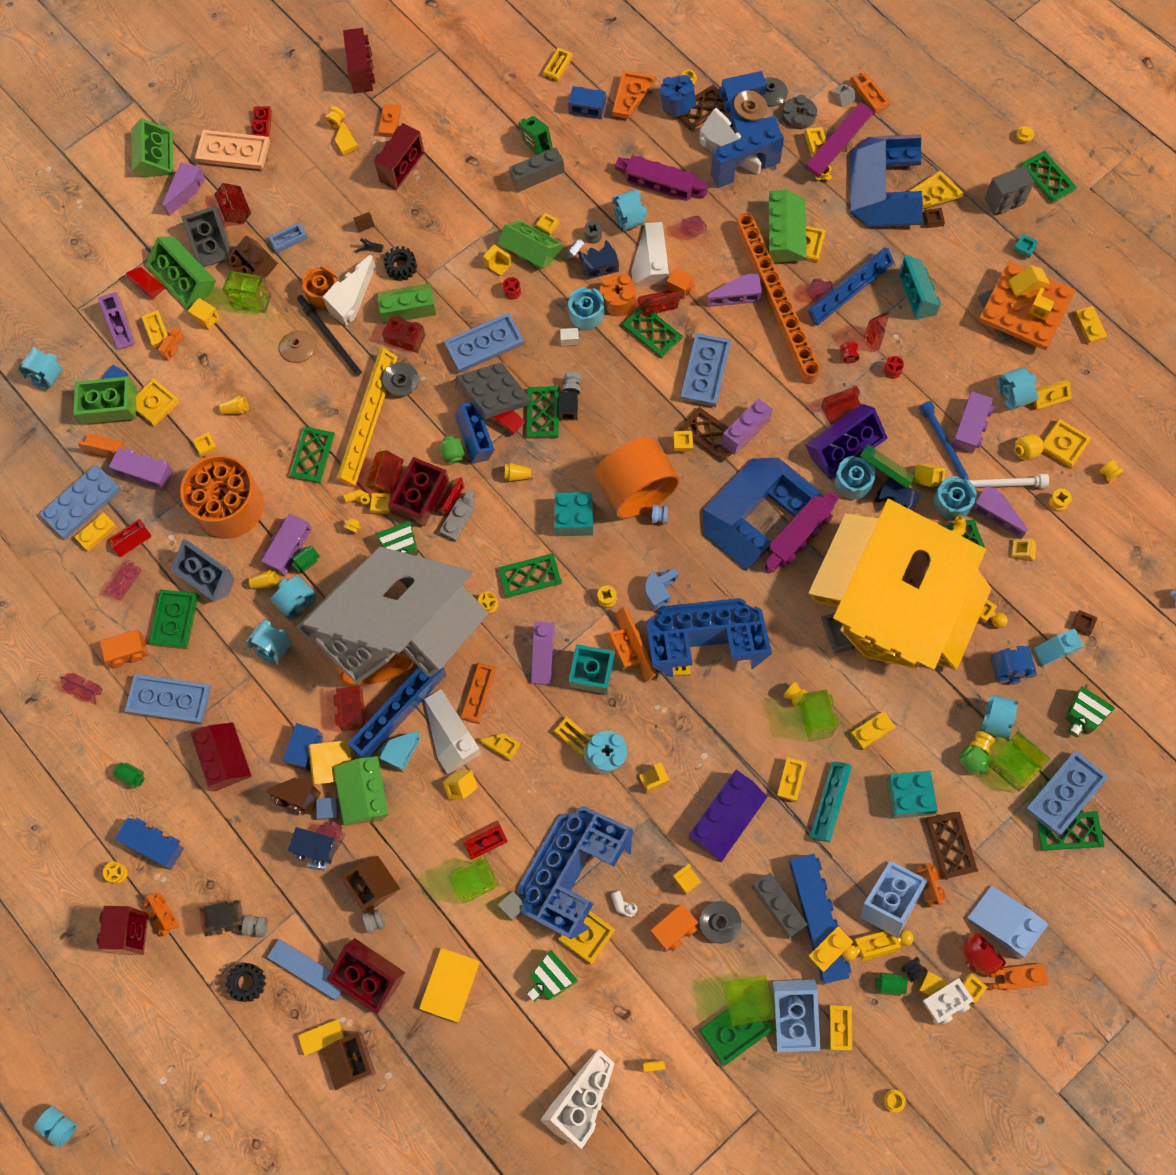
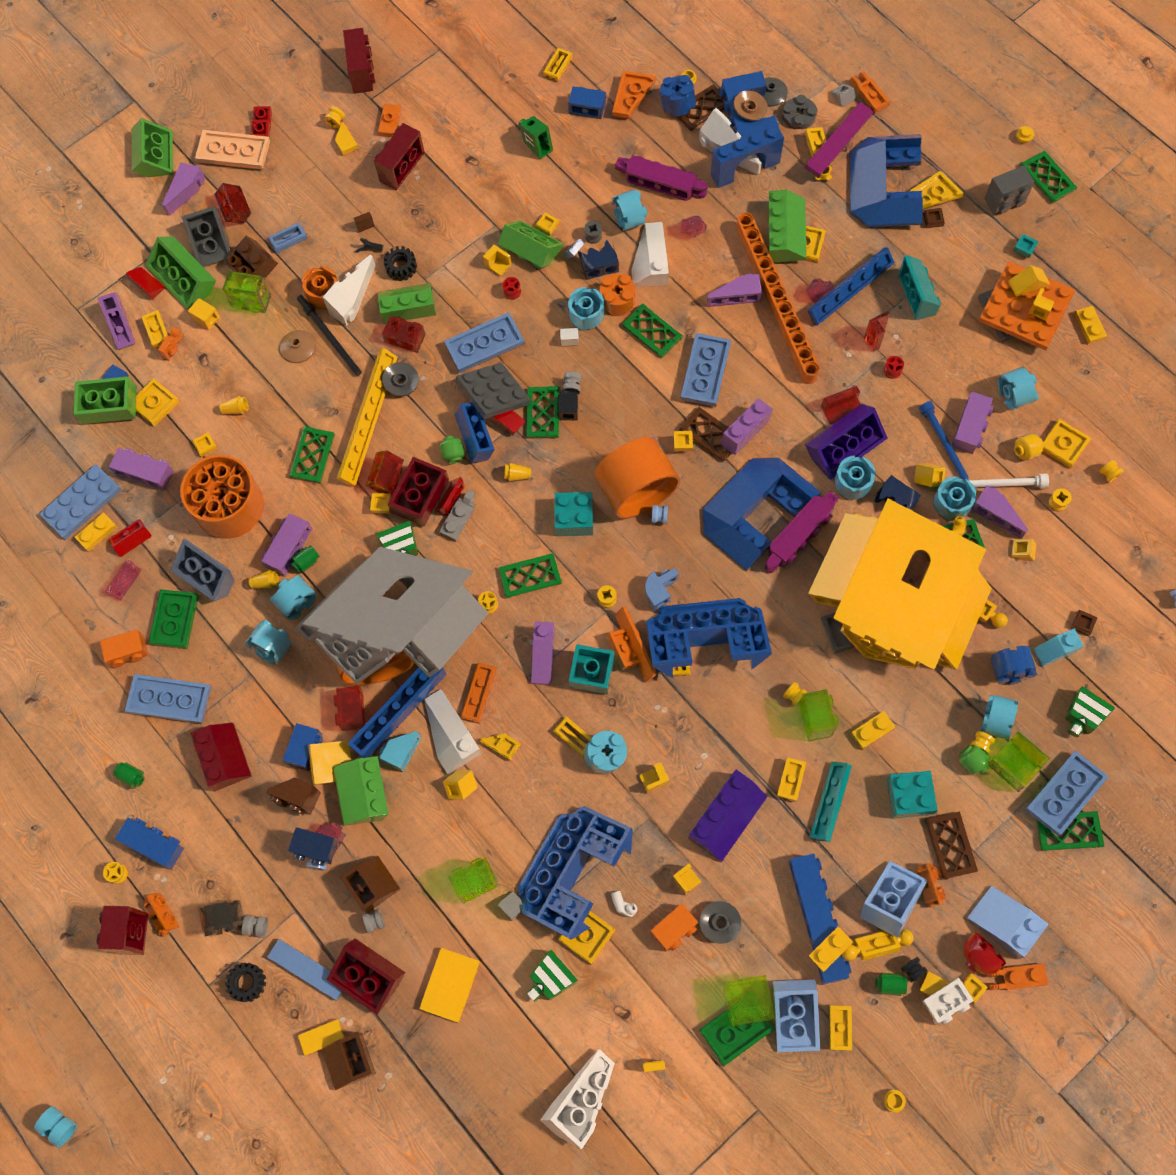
(40, 368): medium azure brick -> none
(74, 685): clear pink hinge -> none
(100, 445): orange panel -> none
(327, 808): medium blue tile -> none
(352, 525): yellow plate -> none
(359, 496): yellow arm -> none
(484, 840): red slope -> none
(536, 169): dark grey brick -> none
(659, 302): clear red panel -> none
(680, 282): orange brick -> none
(779, 905): dark grey brick -> none
(849, 352): red wheel -> none
(887, 466): green tile -> none
(1053, 394): yellow plate -> none

